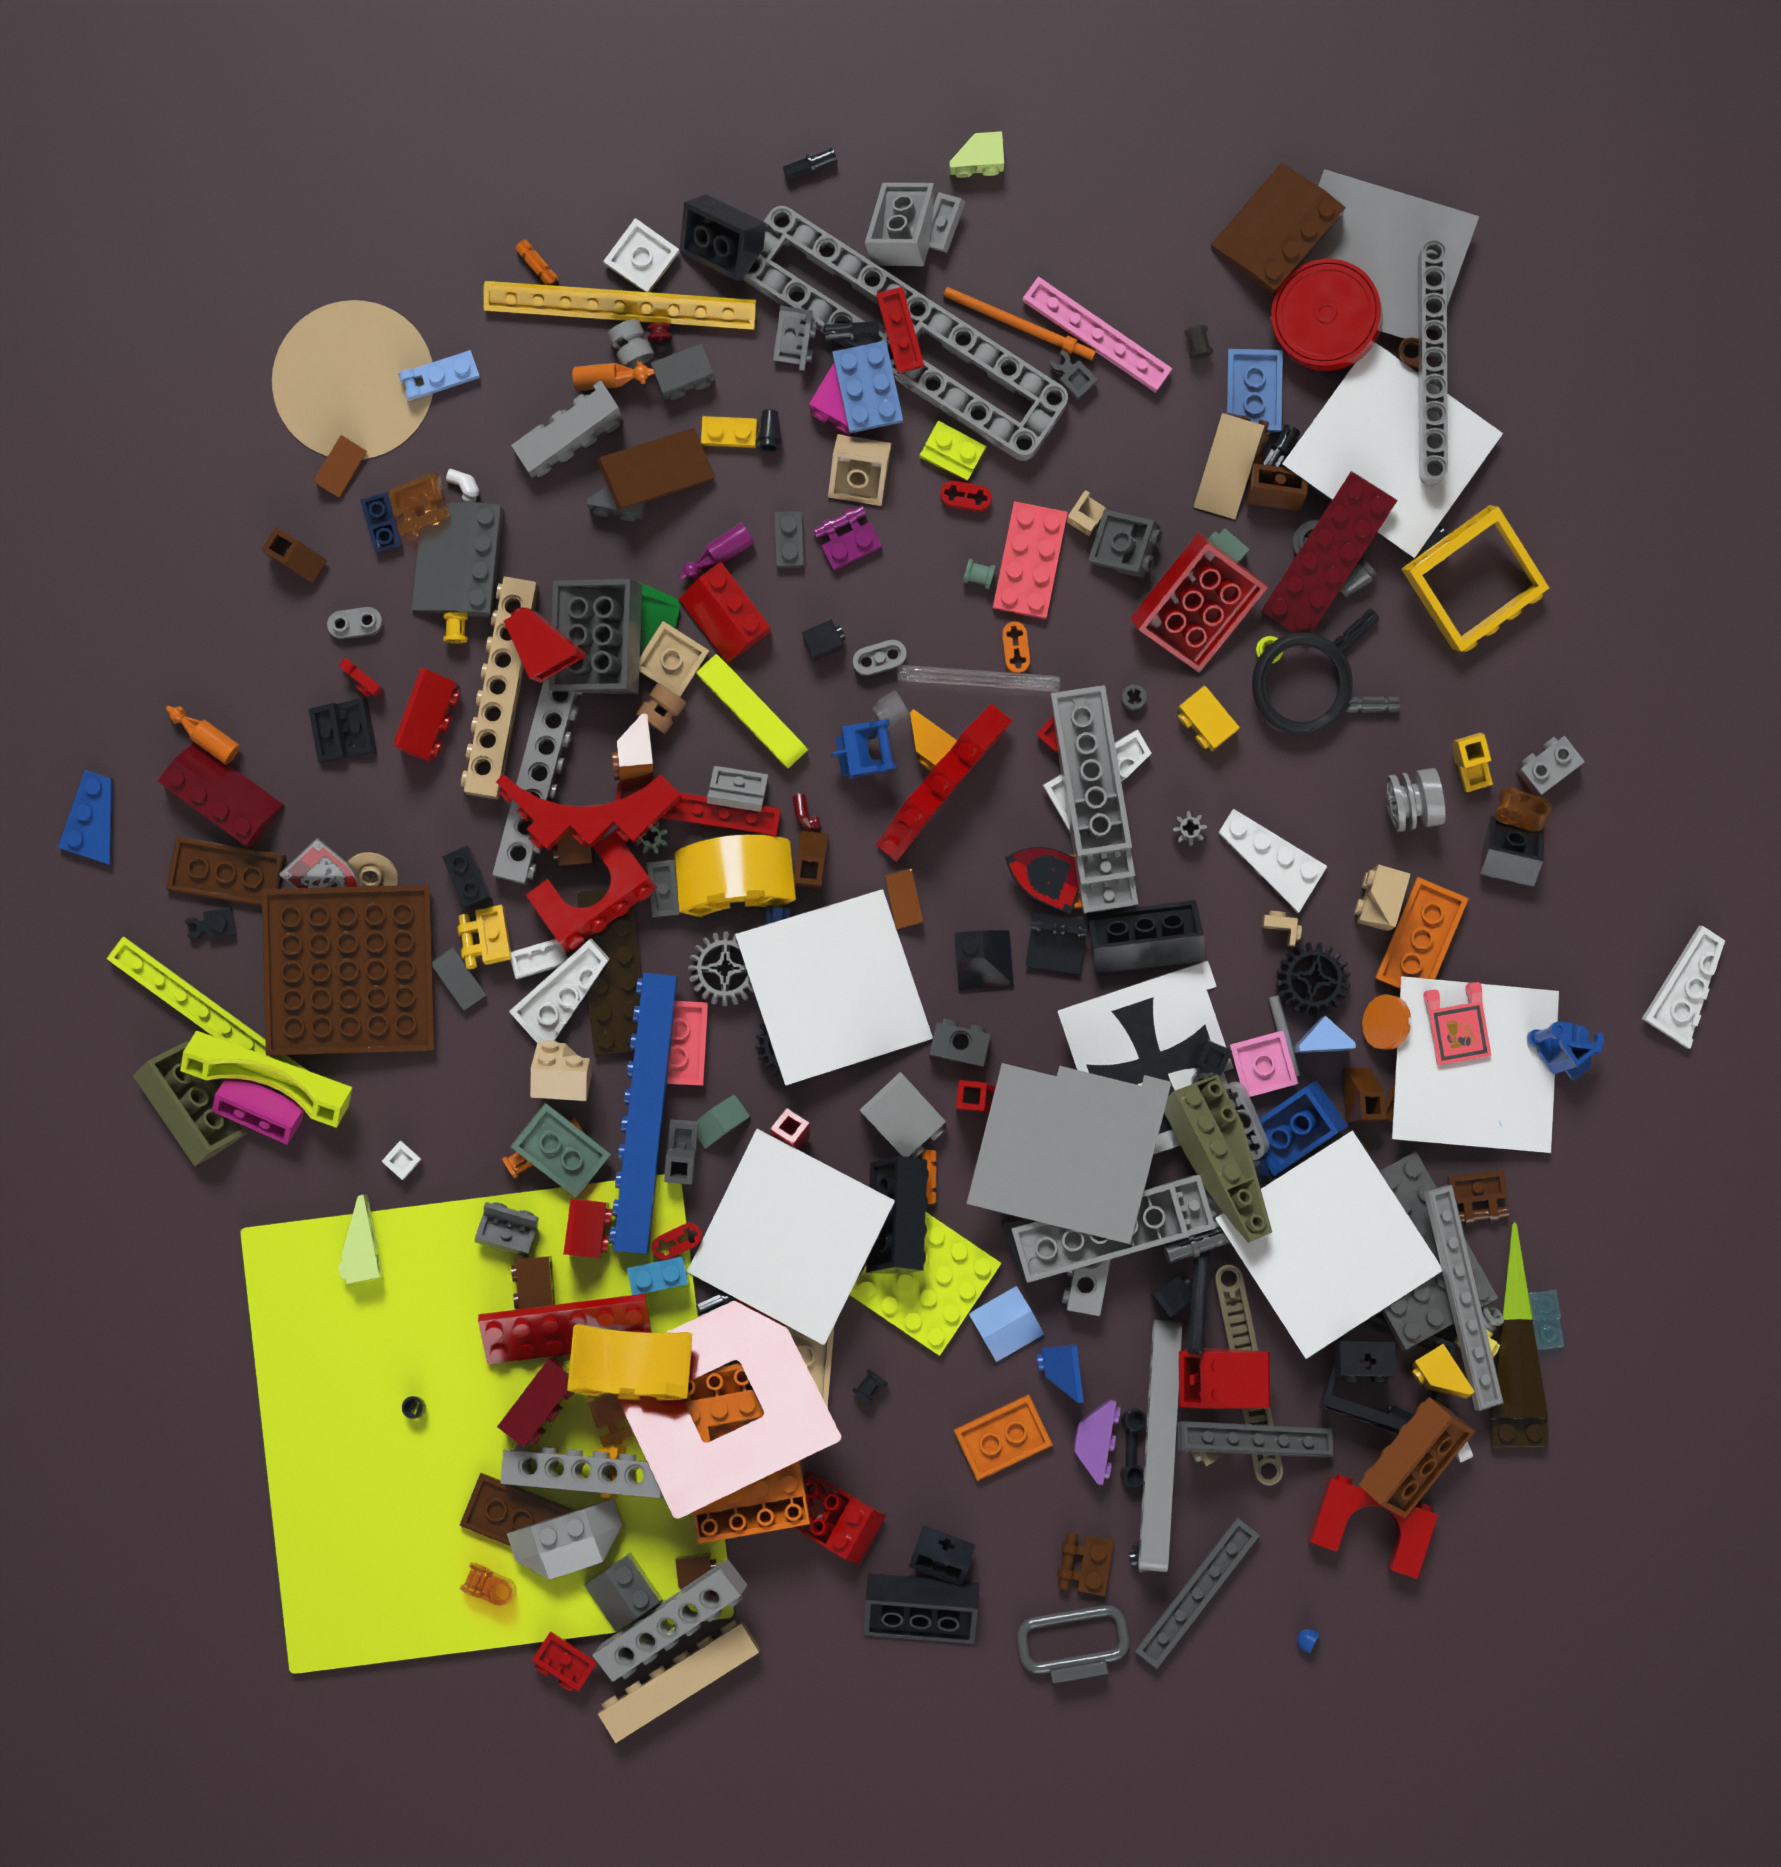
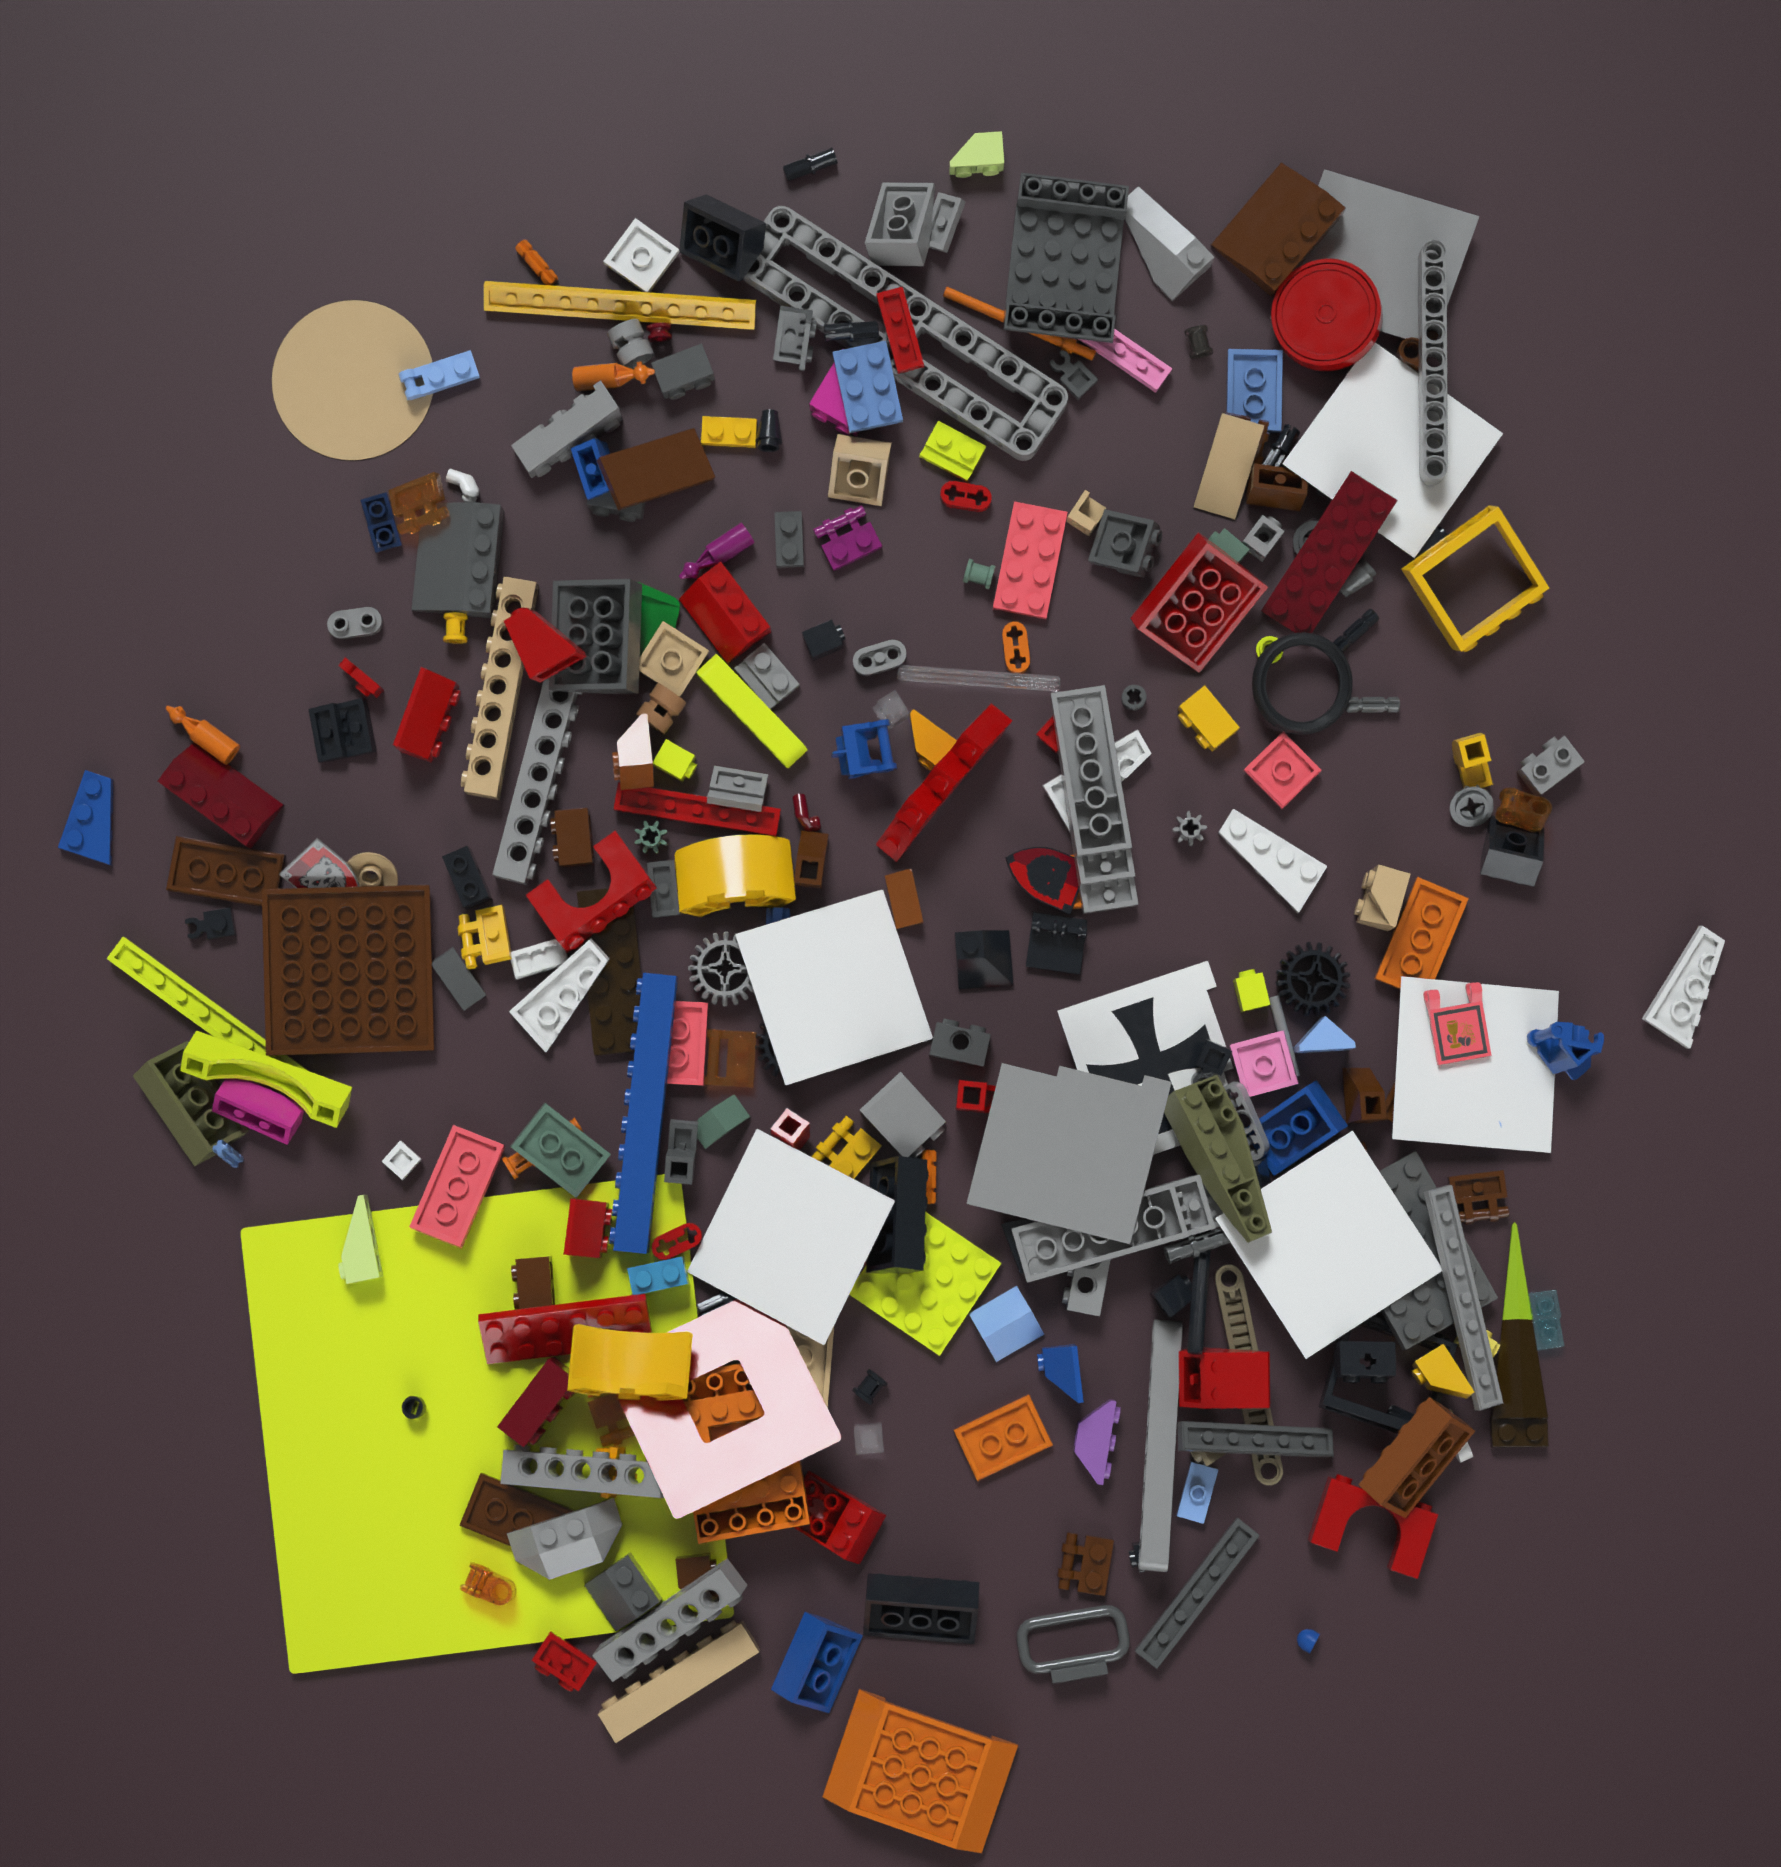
(228, 1153): none -> medium blue axle
(293, 555): reddish brown slope -> none
(340, 466): dark orange slope -> none
(457, 1186): none -> coral plate
(507, 1229): dark grey bracket -> none
(553, 821): red arch -> none
(559, 1072): tan slope -> none
(586, 458): none -> blue slope
(675, 761): none -> neon yellow brick
(739, 1058): none -> clear orange plate
(767, 676): none -> light grey plate
(816, 1662): none -> blue slope
(854, 1155): none -> yellow plate
(868, 1438): none -> clear brick
(919, 1773): none -> orange slope
(942, 1555): black brick -> none
(1065, 257): none -> dark grey slope
(1133, 1421): black bar -> none
(1146, 937): black slope -> none
(1165, 245): none -> light grey wedge
(1197, 1492): none -> light blue plate
(1251, 990): none -> neon yellow brick
(1269, 527): none -> light grey brick
(1278, 921): tan bracket -> none
(1282, 770): none -> coral plate
(1386, 1022): orange tile -> none
(1410, 800): light grey wheel -> none
(1482, 810): none -> dark grey gear
(1492, 1317): light grey bush -> none

